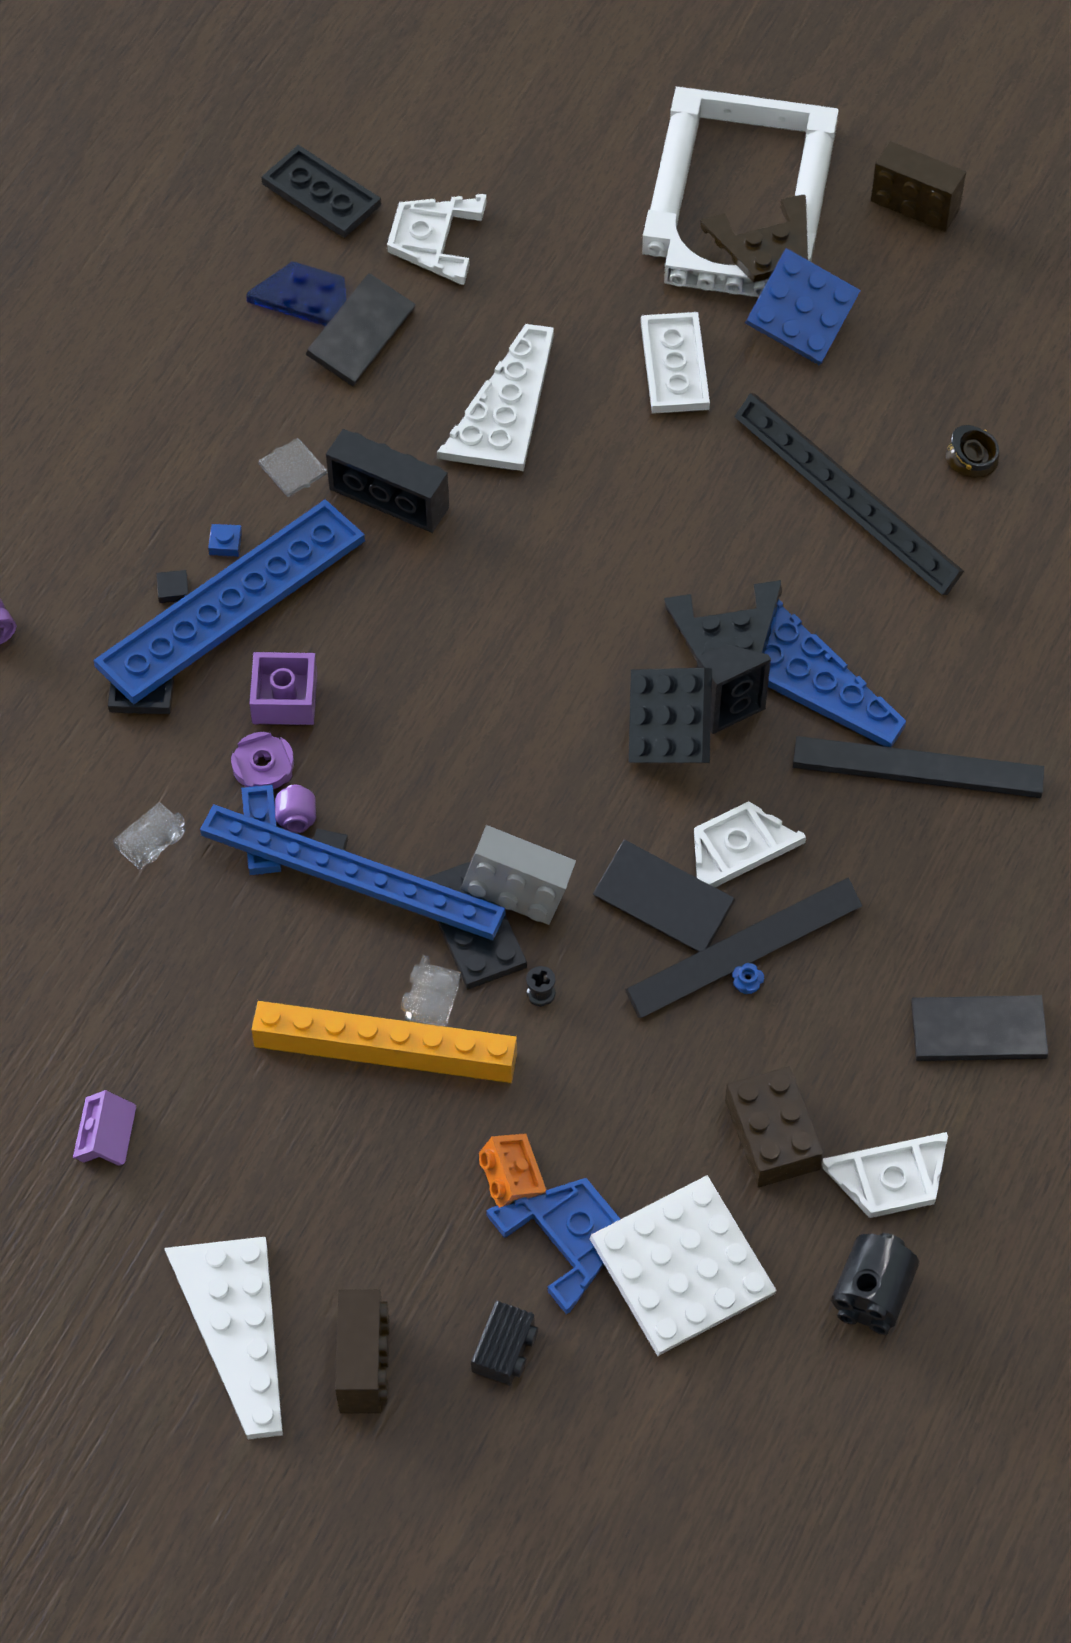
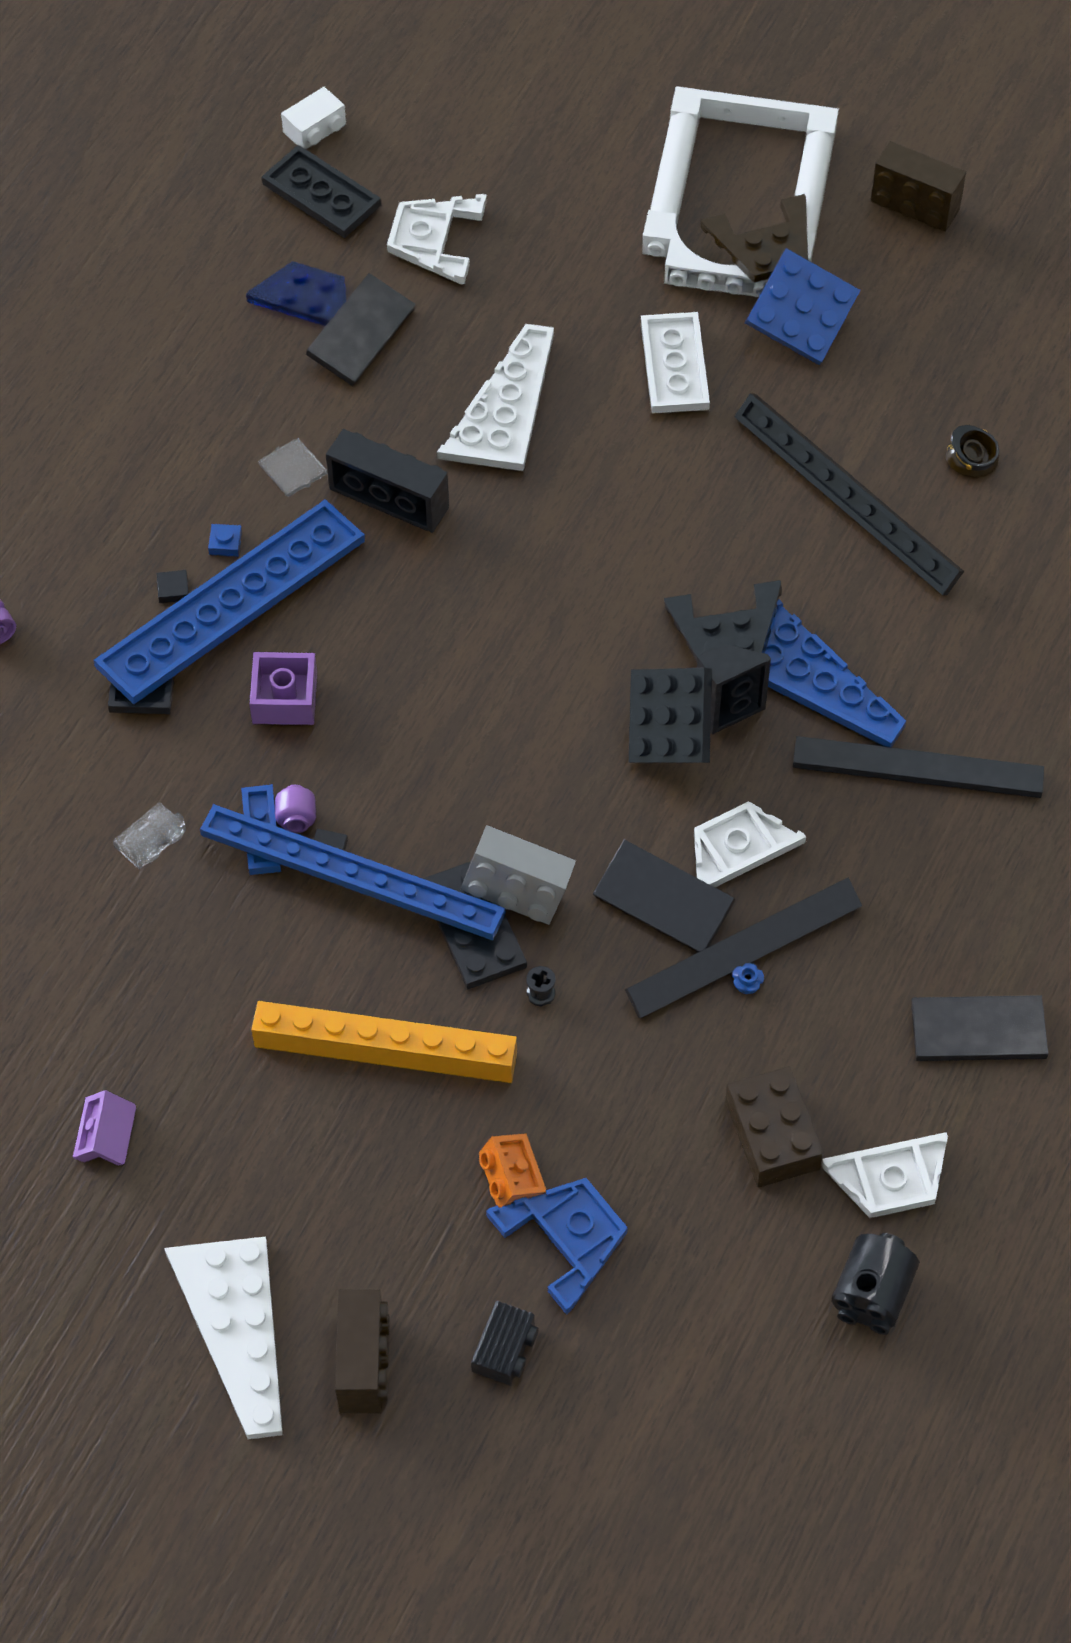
(271, 748): medium lavender plate -> none
(313, 118): none -> white brick
(431, 993): clear bracket -> none
(682, 1265): white plate -> none

